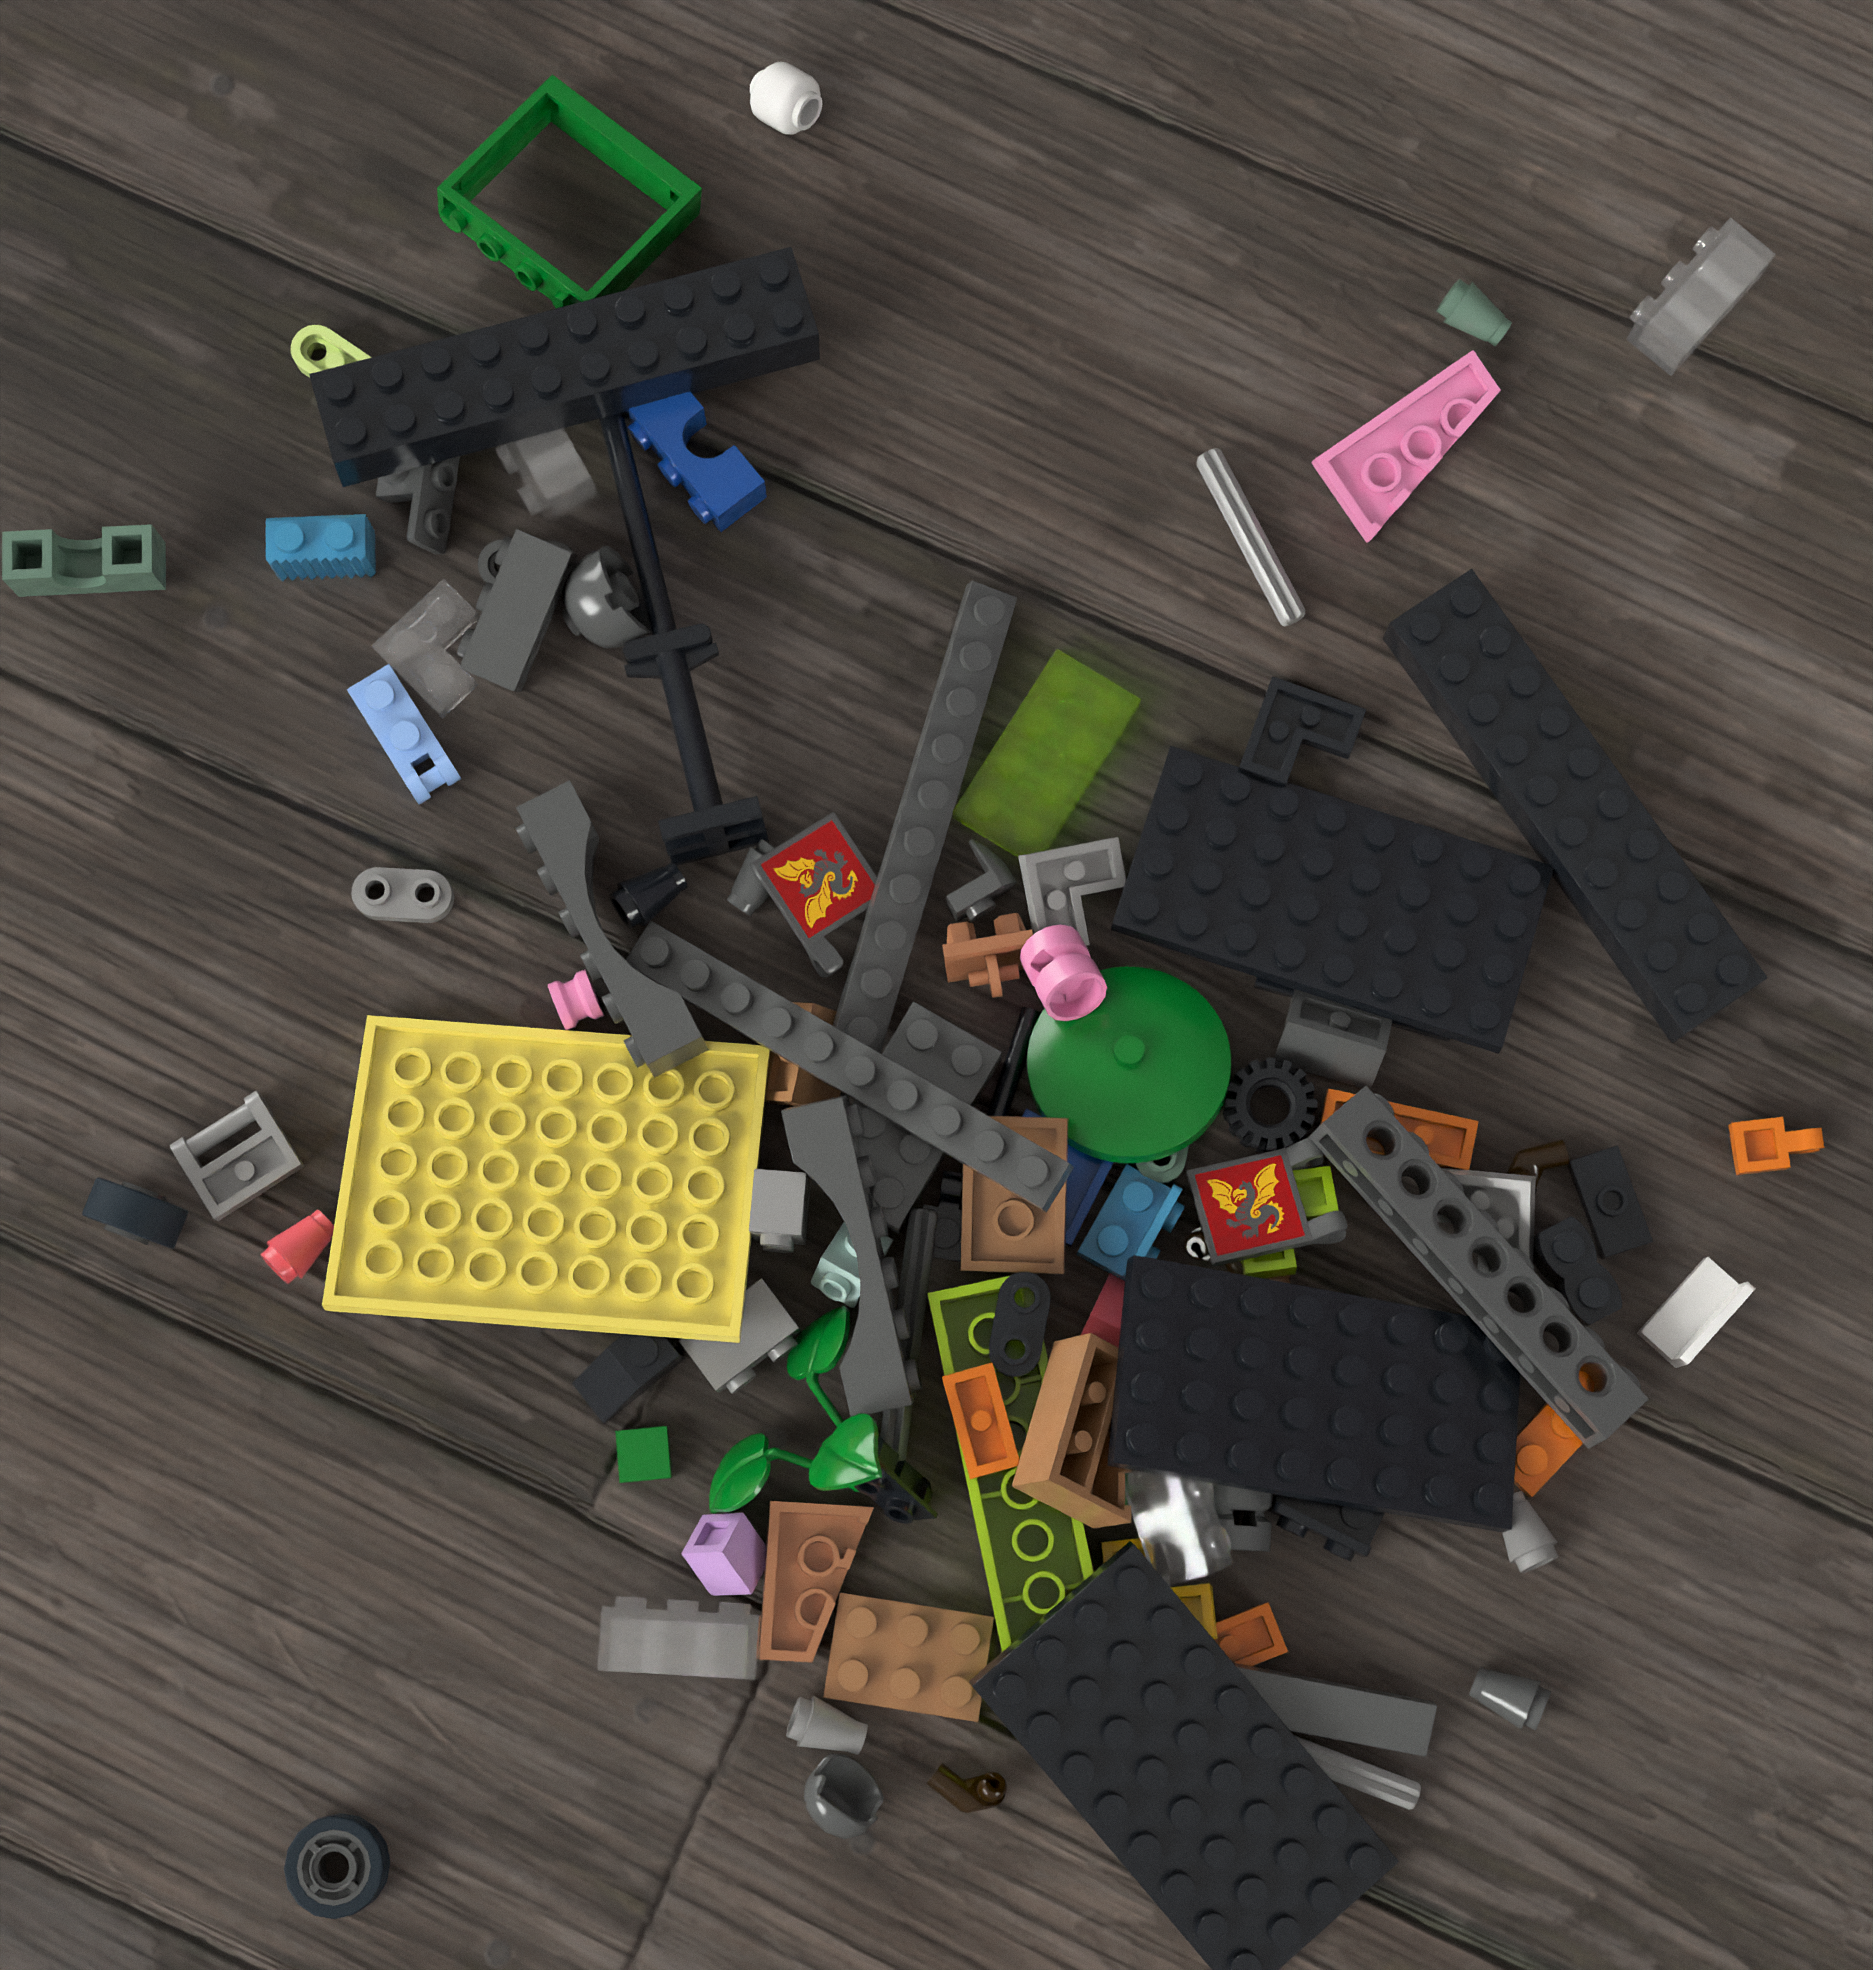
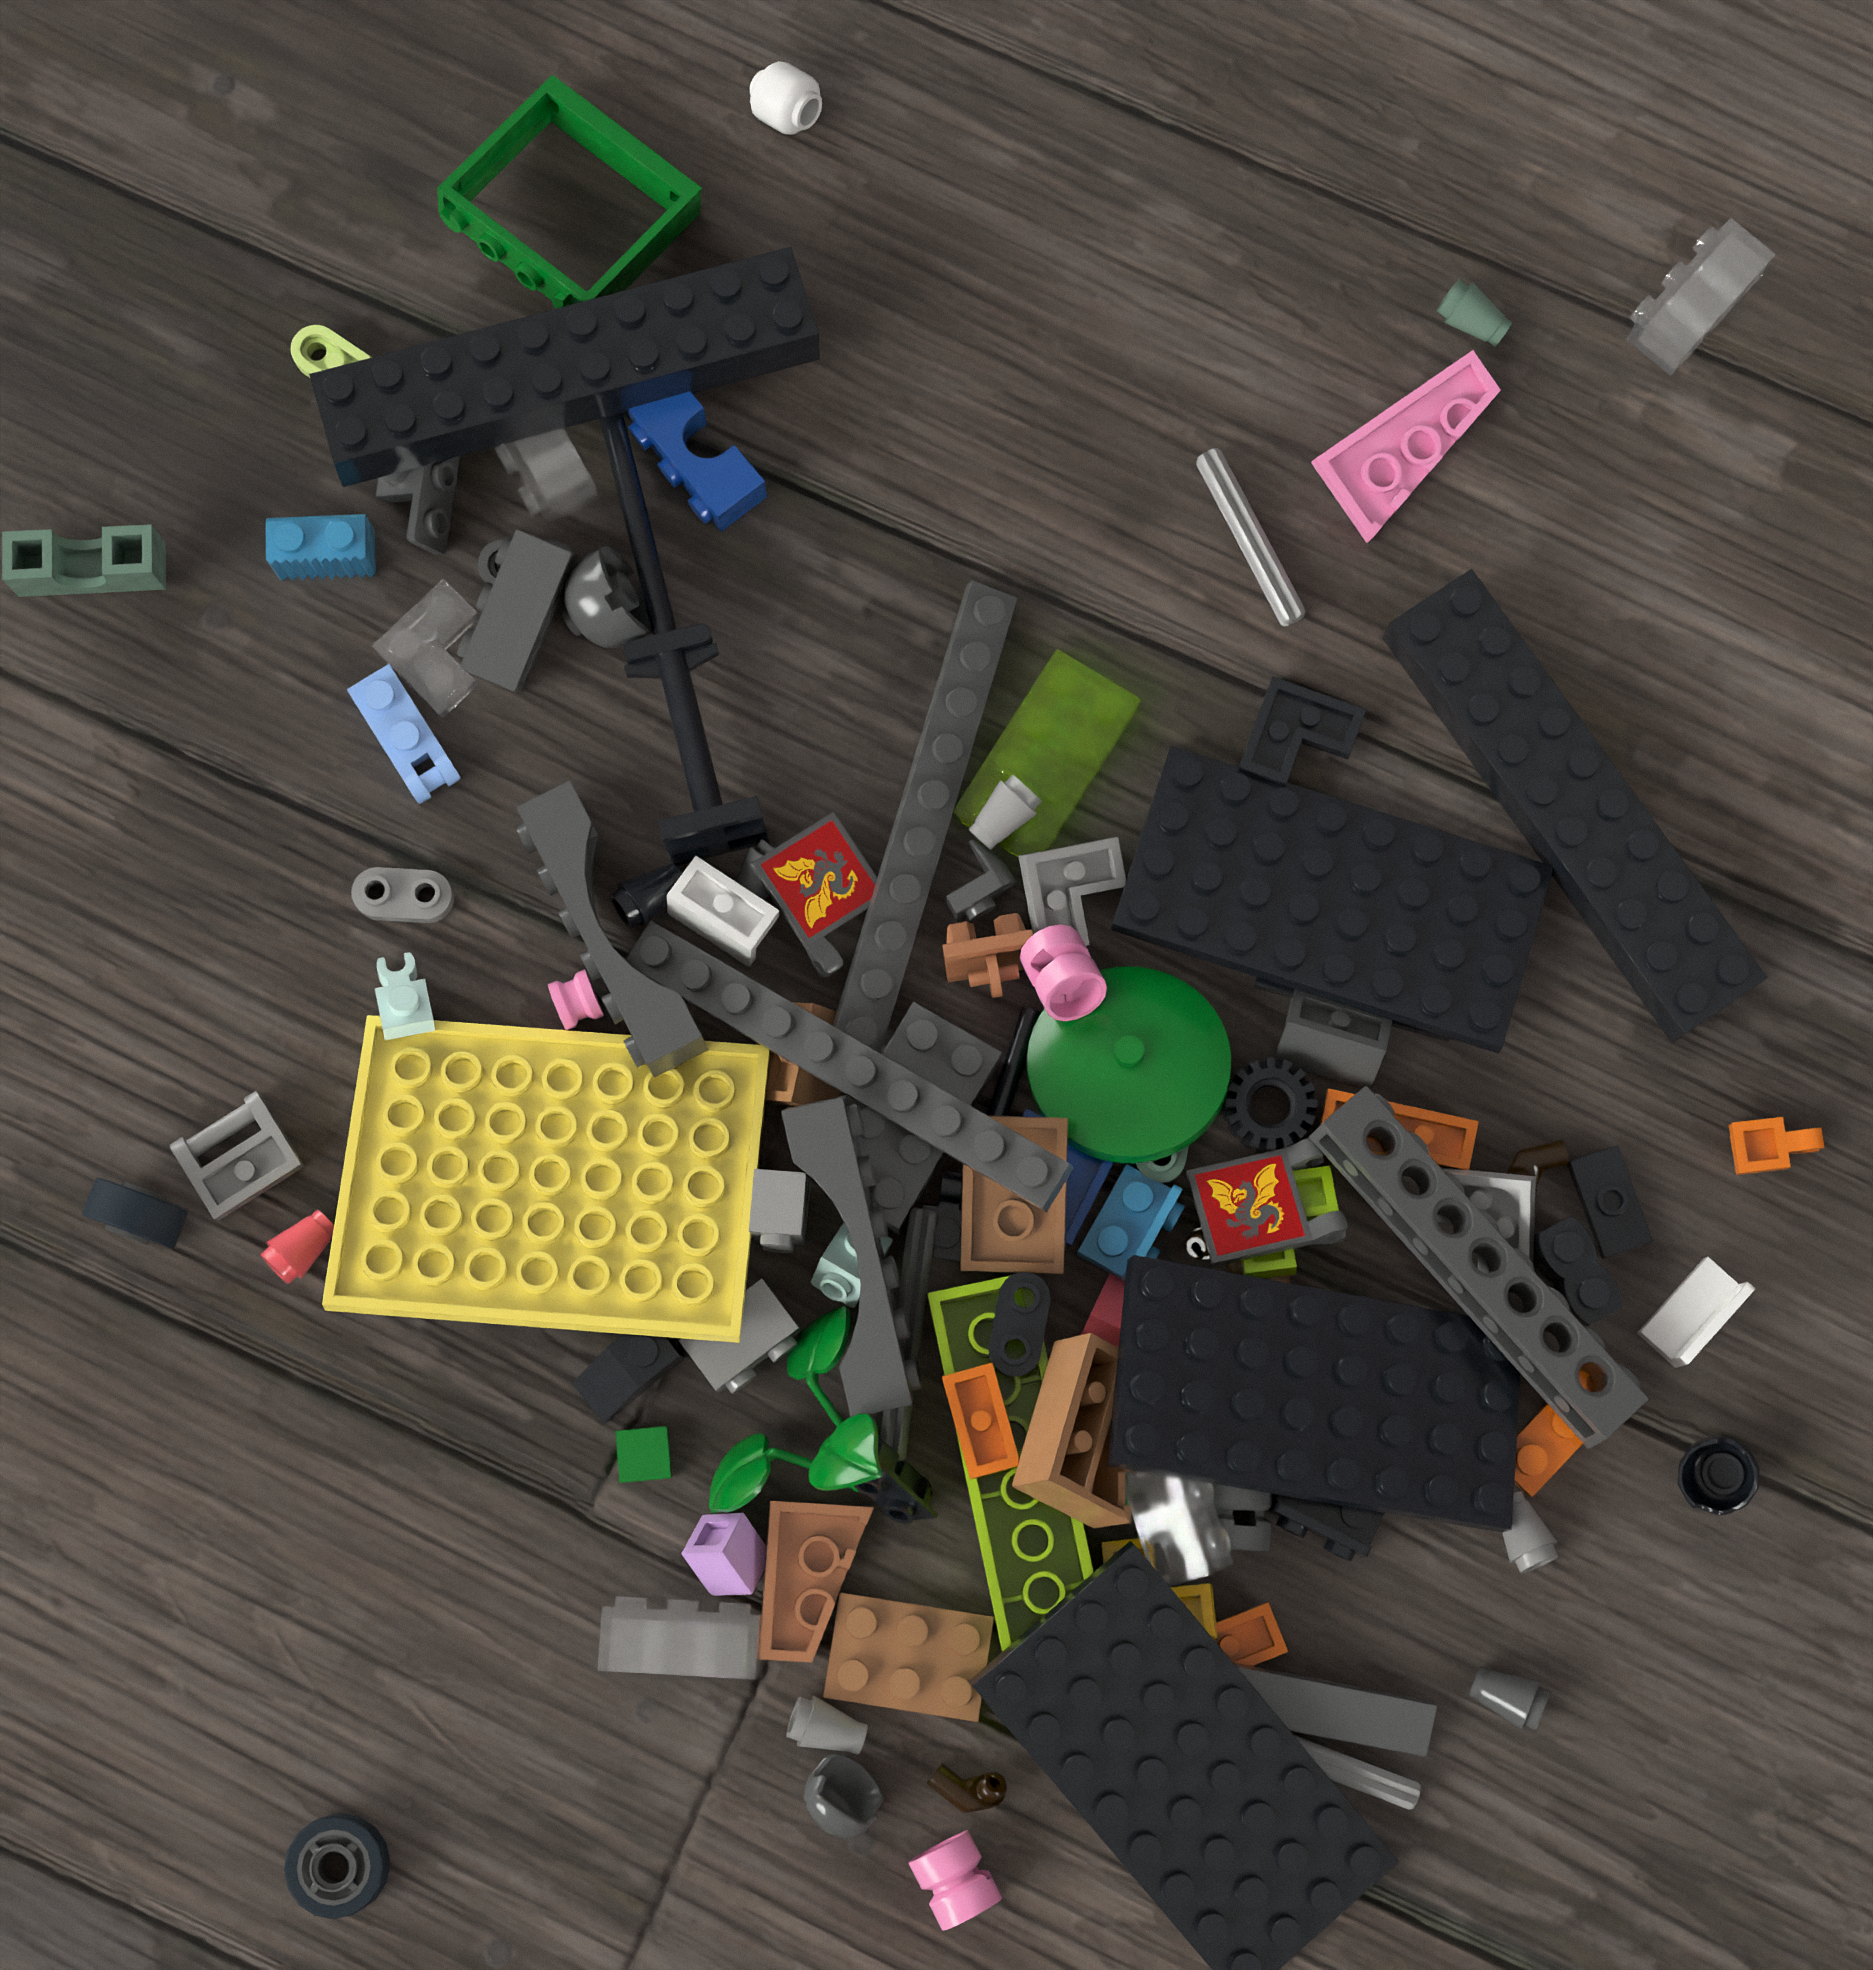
(403, 1001): none -> light aqua plate
(721, 910): none -> white panel
(955, 1880): none -> bright pink wheel
(1005, 811): none -> light grey cone
(1718, 1475): none -> black hair

